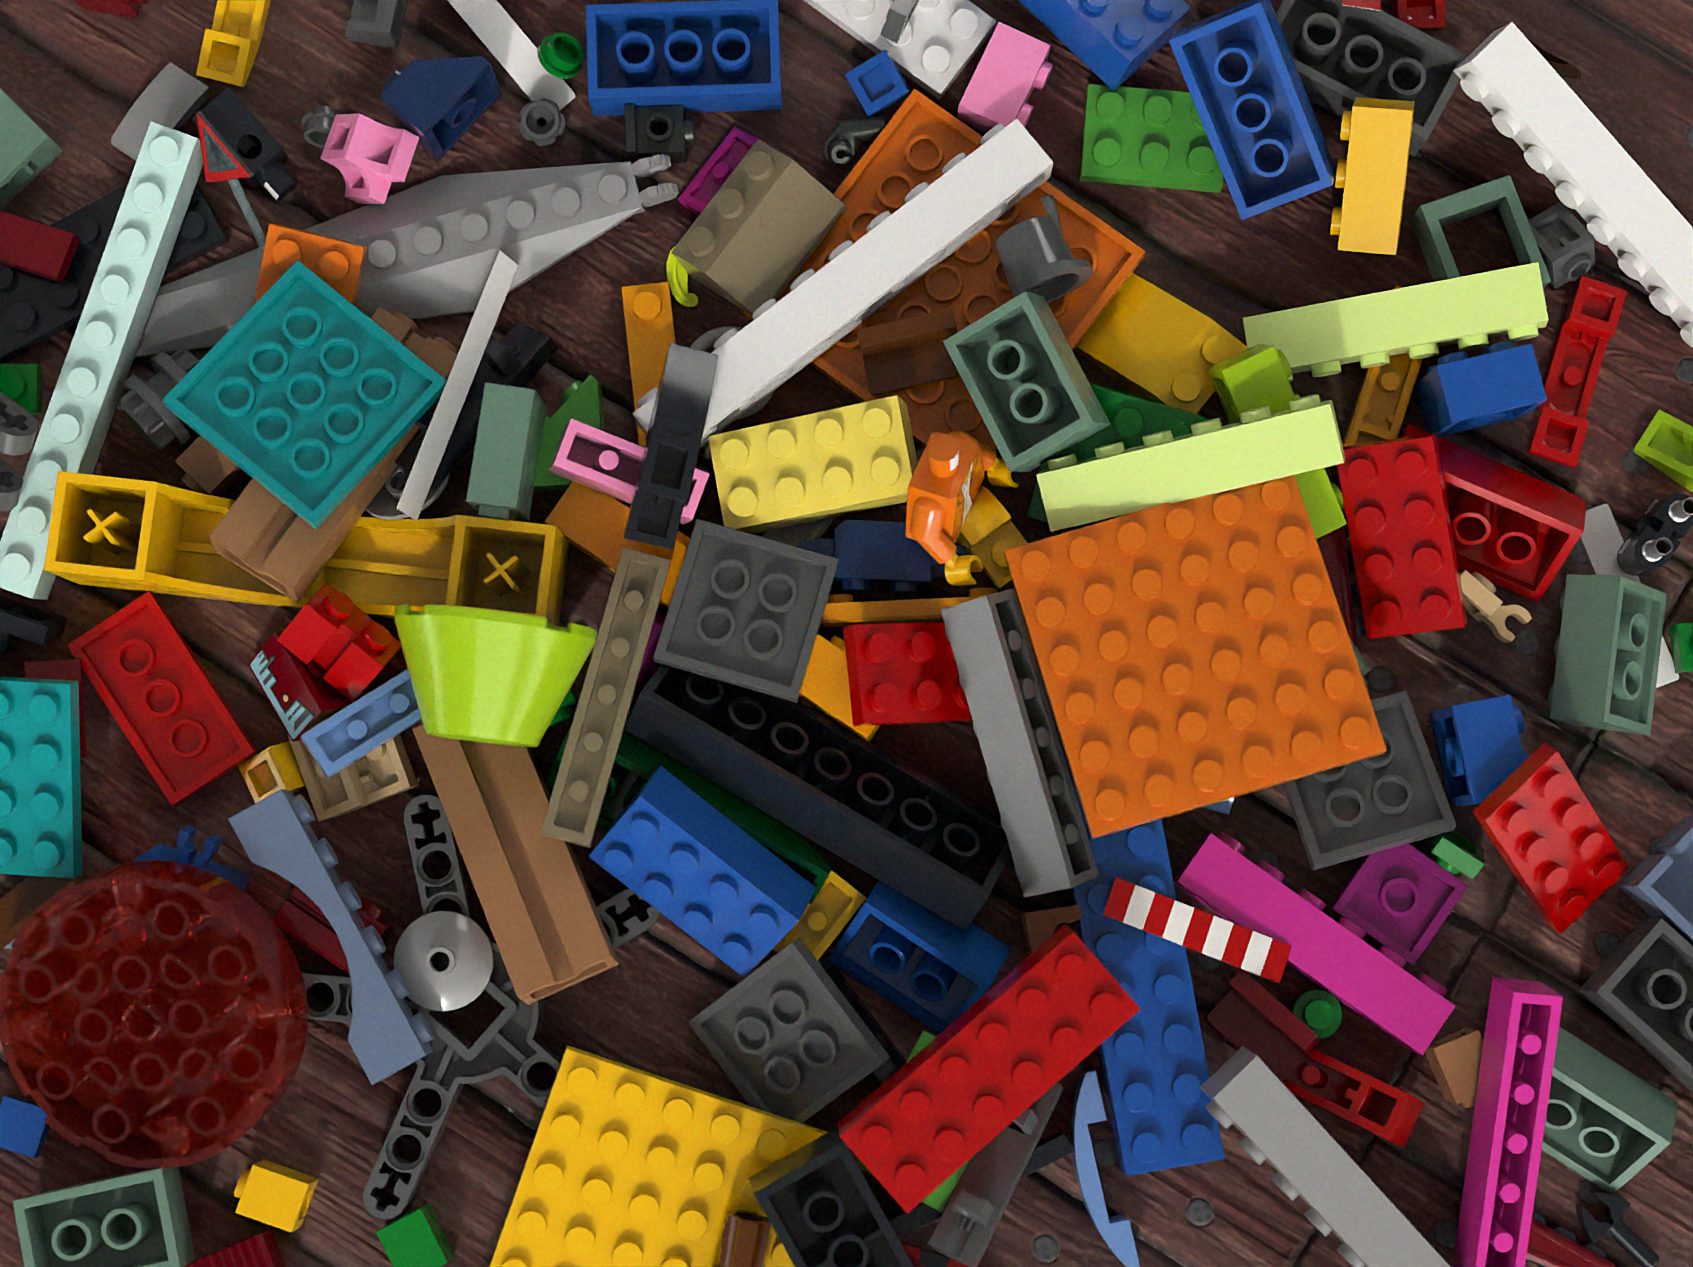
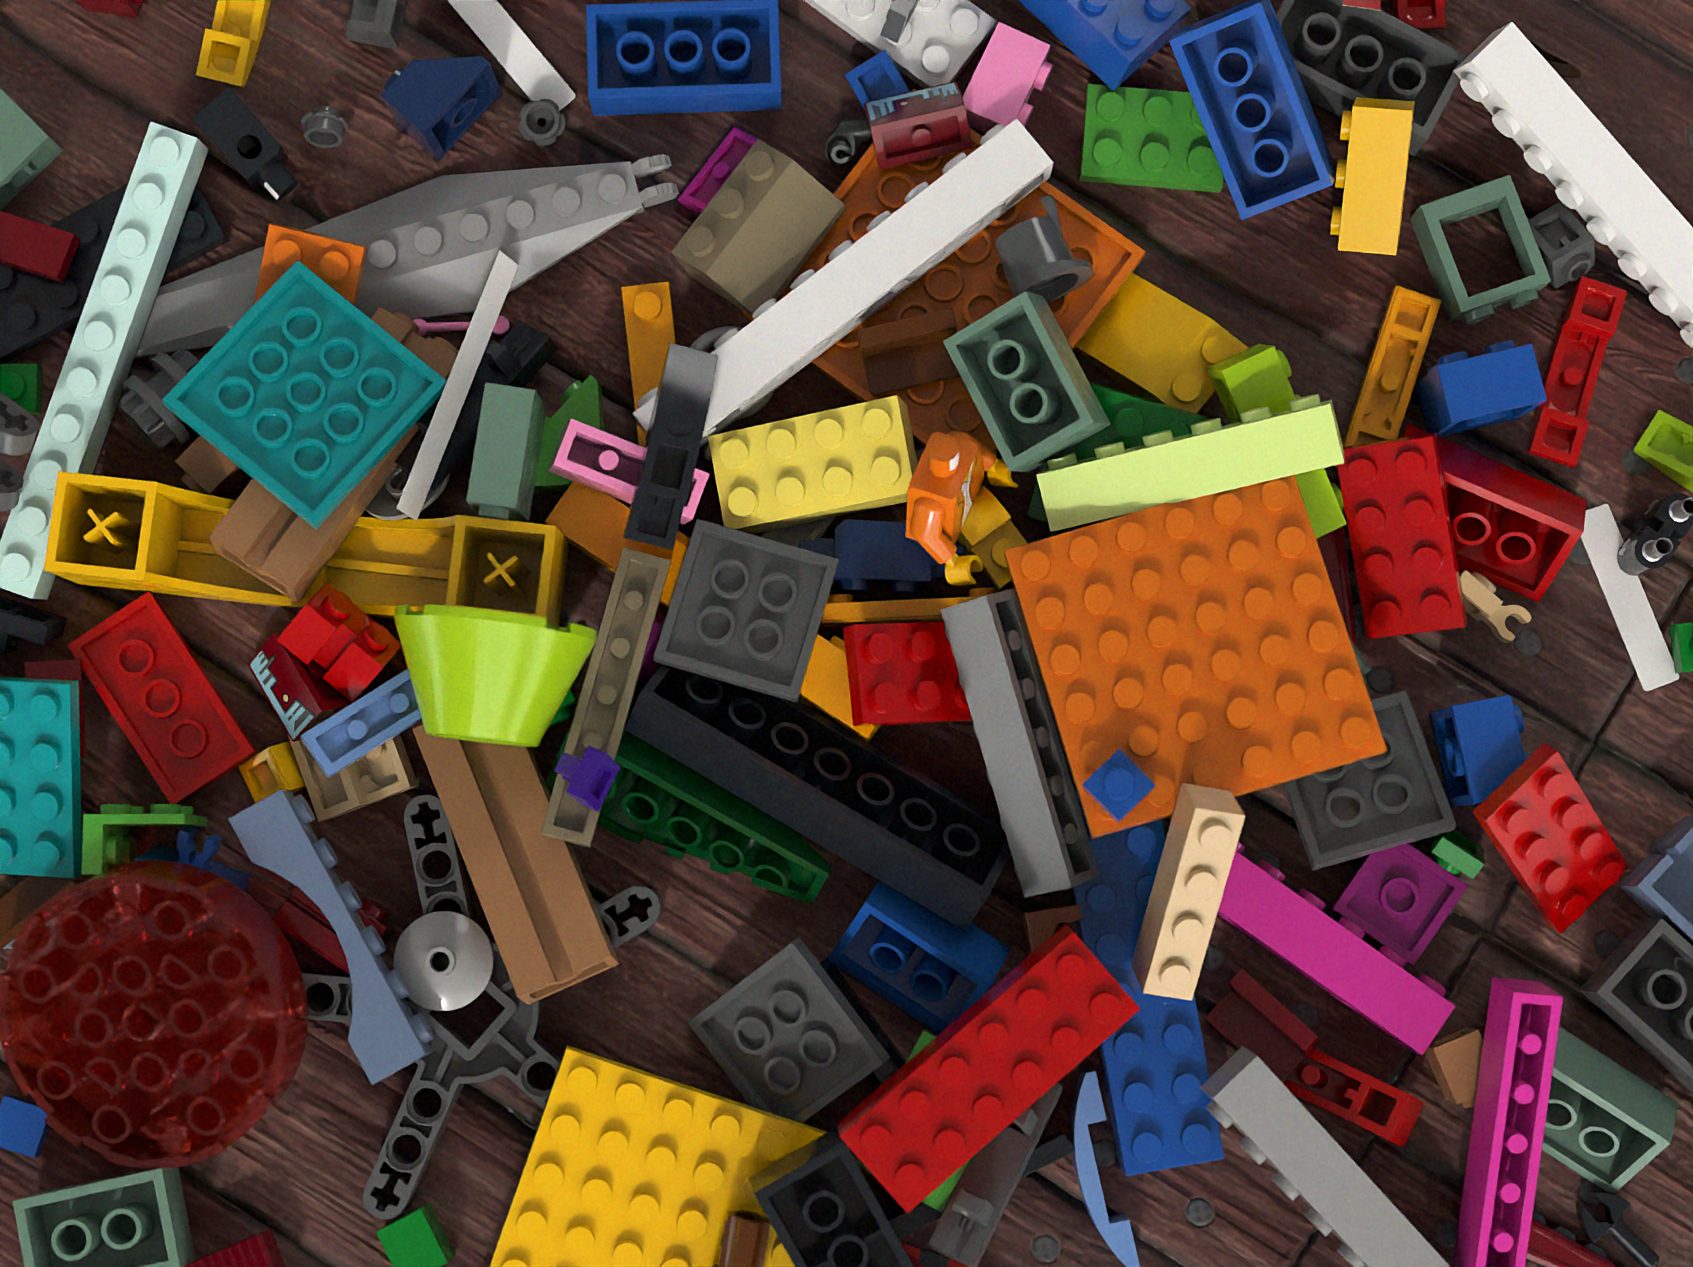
(108, 838): none -> bright green bracket
(166, 101): light grey slope -> none
(224, 164): clear light blue piece -> none
(275, 1195): yellow brick -> none
(368, 156): bright pink brick -> none
(501, 327): none -> bright pink hinge
(561, 55): green plate -> none
(588, 777): none -> dark purple tile
(643, 143): pearl dark grey brick -> none
(678, 282): neon yellow piece -> none
(703, 872): blue brick -> none
(825, 917): yellow plate -> none
(918, 125): none -> dark red panel
(1118, 786): none -> blue plate
(1187, 891): none -> tan brick
(1197, 930): sticker -> none
(1319, 1012): green plate -> none
(1405, 321): yellowish green brick -> none
(1607, 653): sand green slope -> none

